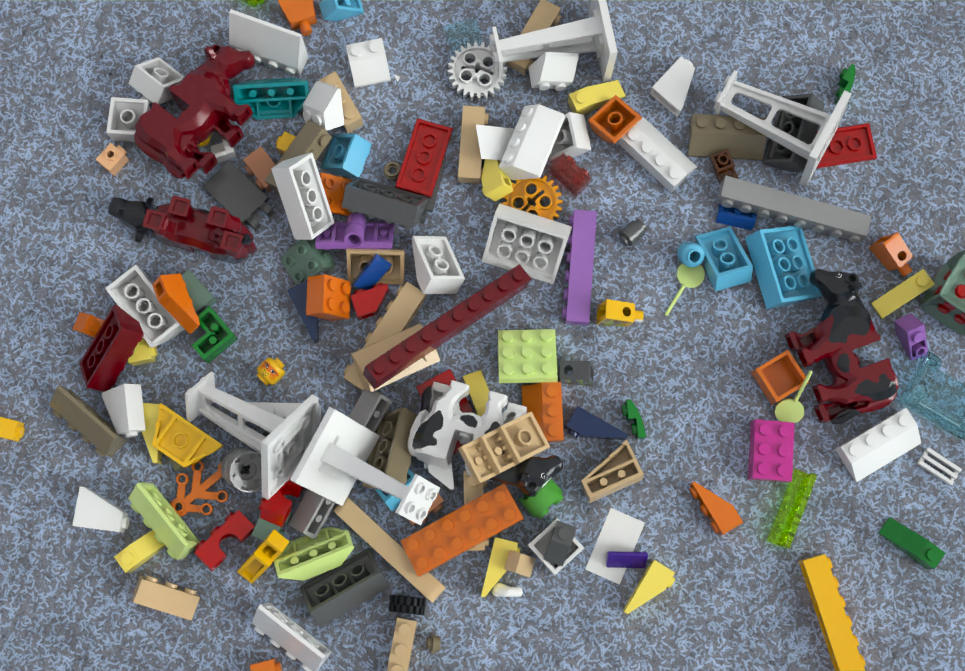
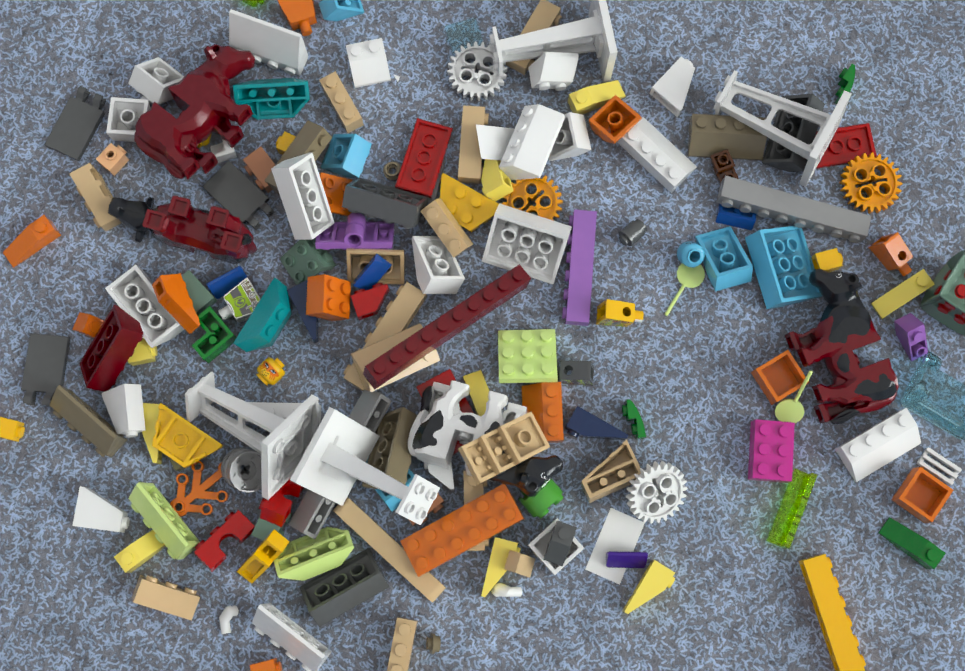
(31, 240): none -> orange slope
(44, 366): none -> dark grey tile
(76, 125): none -> dark grey tile
(96, 194): none -> tan wedge
(225, 618): none -> white arm
(226, 282): none -> blue slope
(240, 301): none -> torso
(266, 319): none -> teal wedge
(324, 106): white slope -> none
(407, 604): black tyre -> none
(446, 227): none -> tan brick
(466, 204): none -> yellow wing
(570, 175): clear red brick -> none
(670, 488): none -> white gear
(721, 513): orange slope -> none
(828, 260): none -> yellow brick
(875, 199): none -> light orange gear
(922, 495): none -> orange piece

